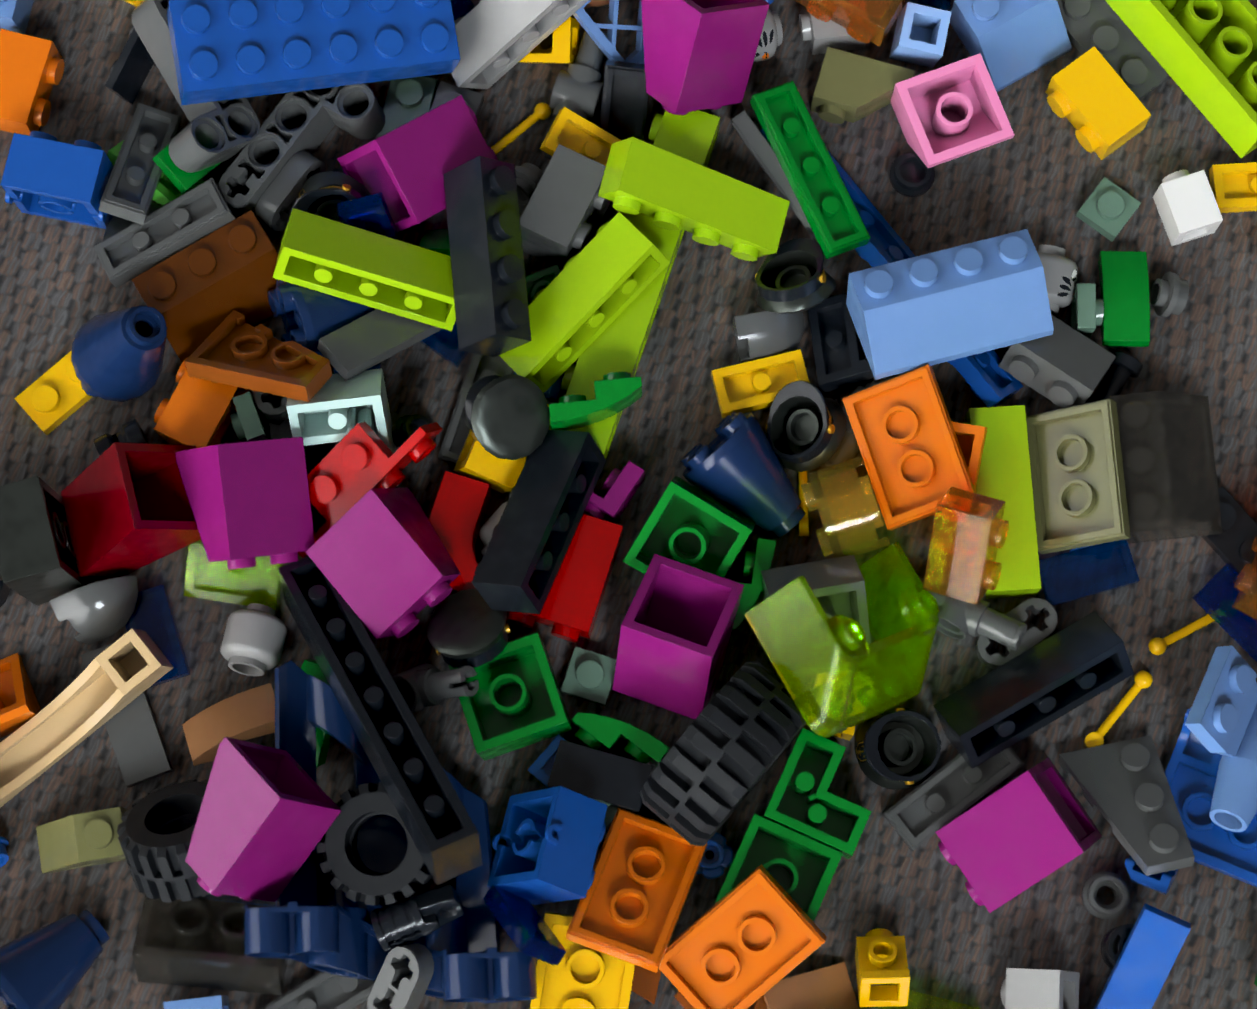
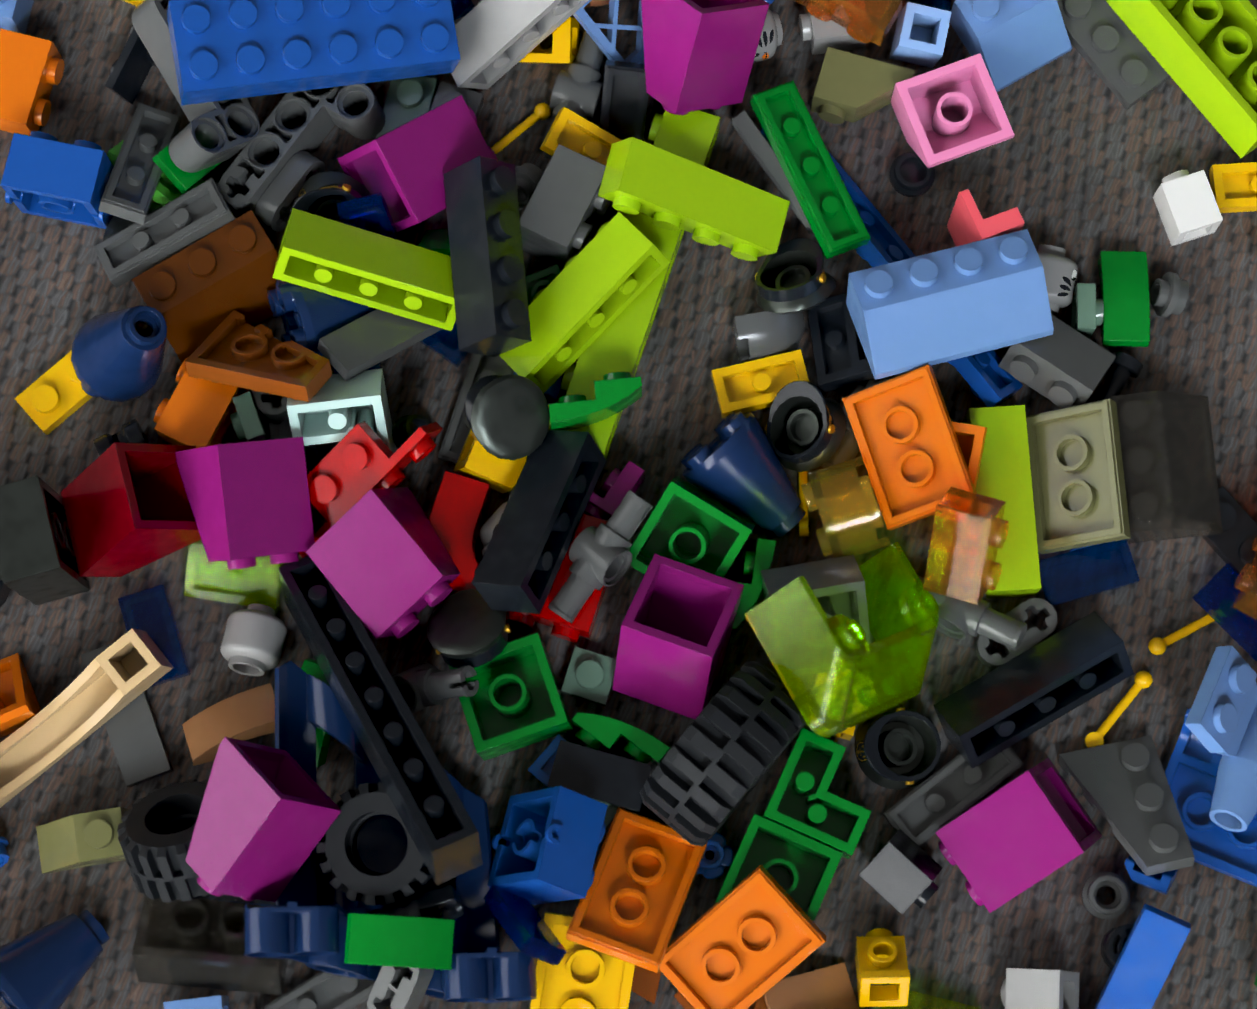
(98, 608): dark grey brick -> none
(399, 941): none -> green slope
(600, 556): none -> dark grey pin
(902, 873): none -> brick
(968, 225): none -> coral panel
(1096, 104): yellow brick -> none
(1108, 209): sand green plate -> none

